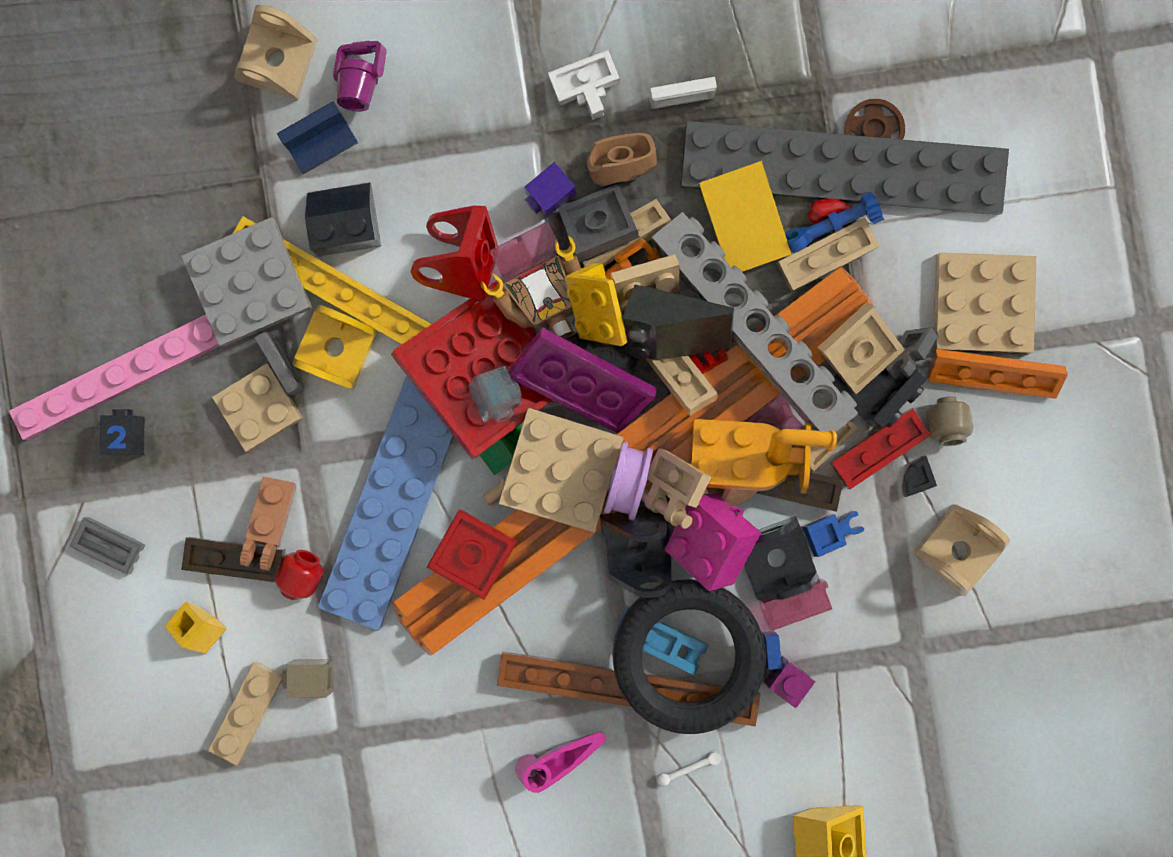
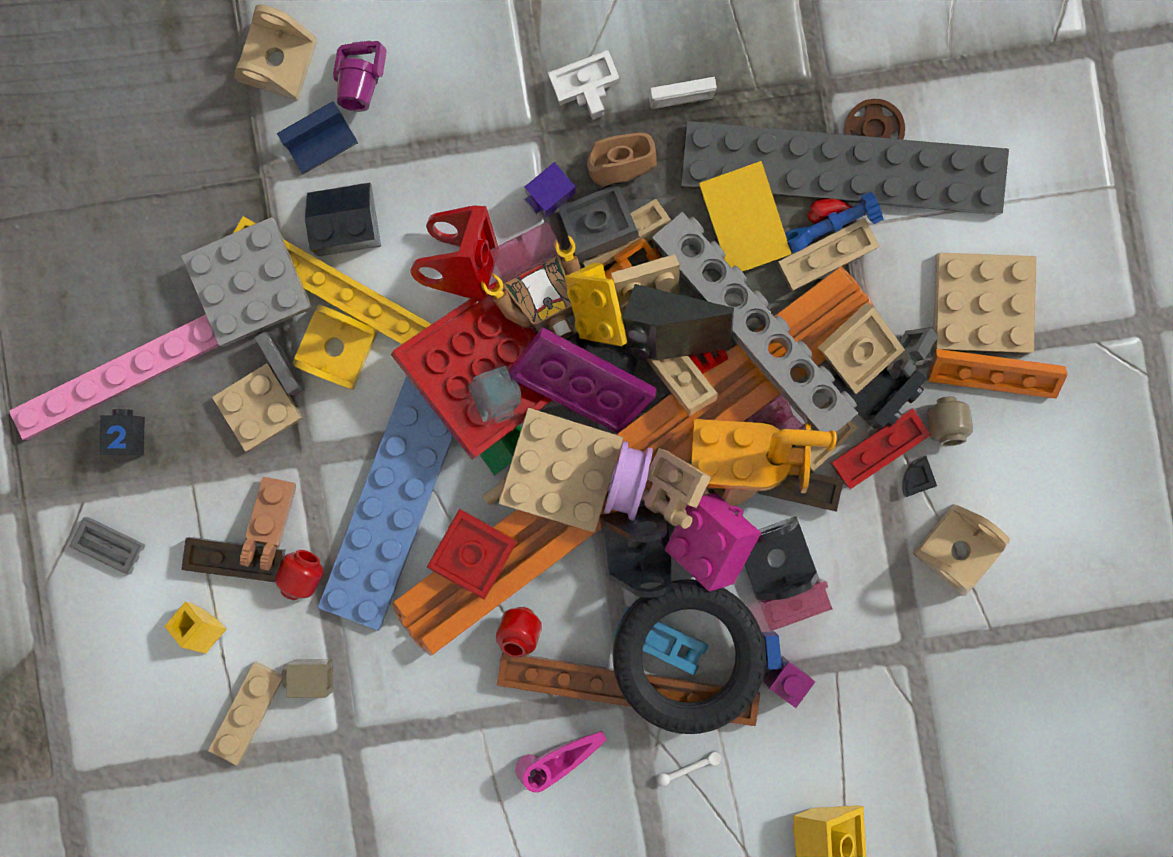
(518, 632): none -> red head
(828, 533): blue plate -> none

